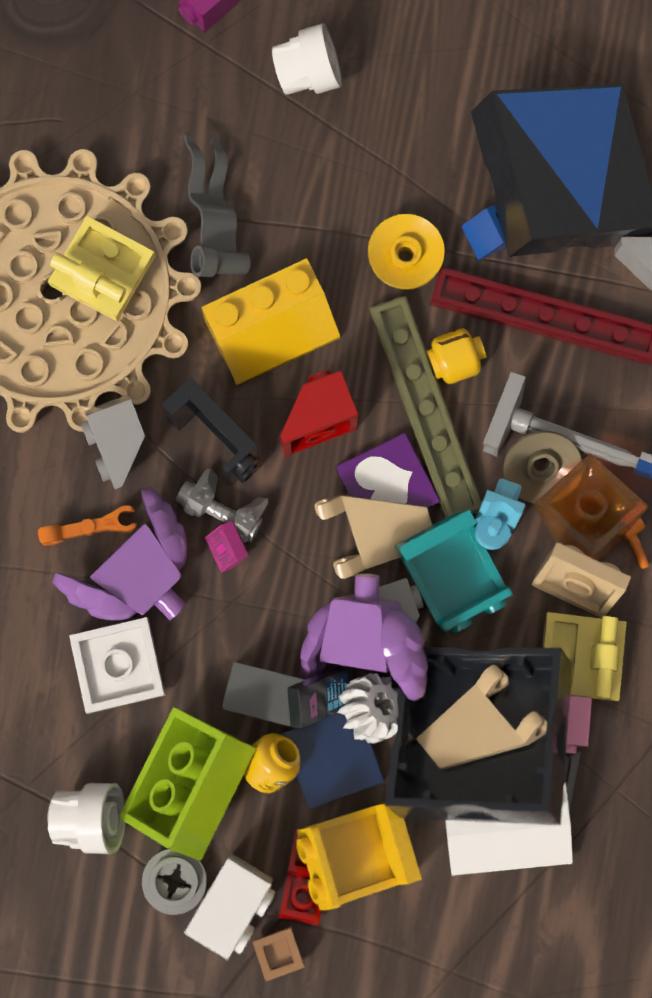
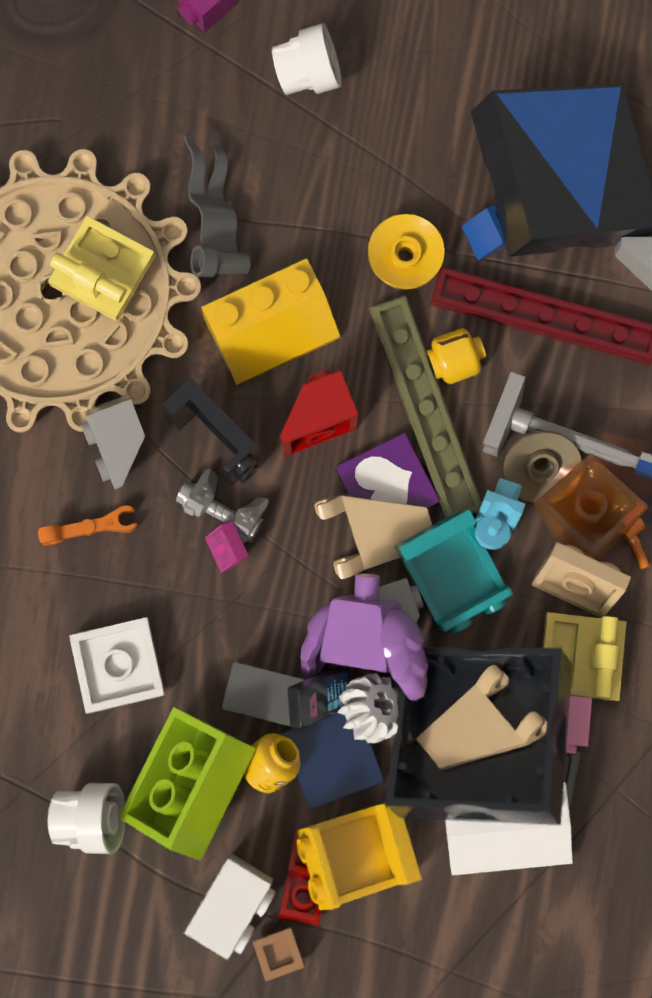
(138, 572): medium lavender torso -> none
(156, 888): light grey gear -> none

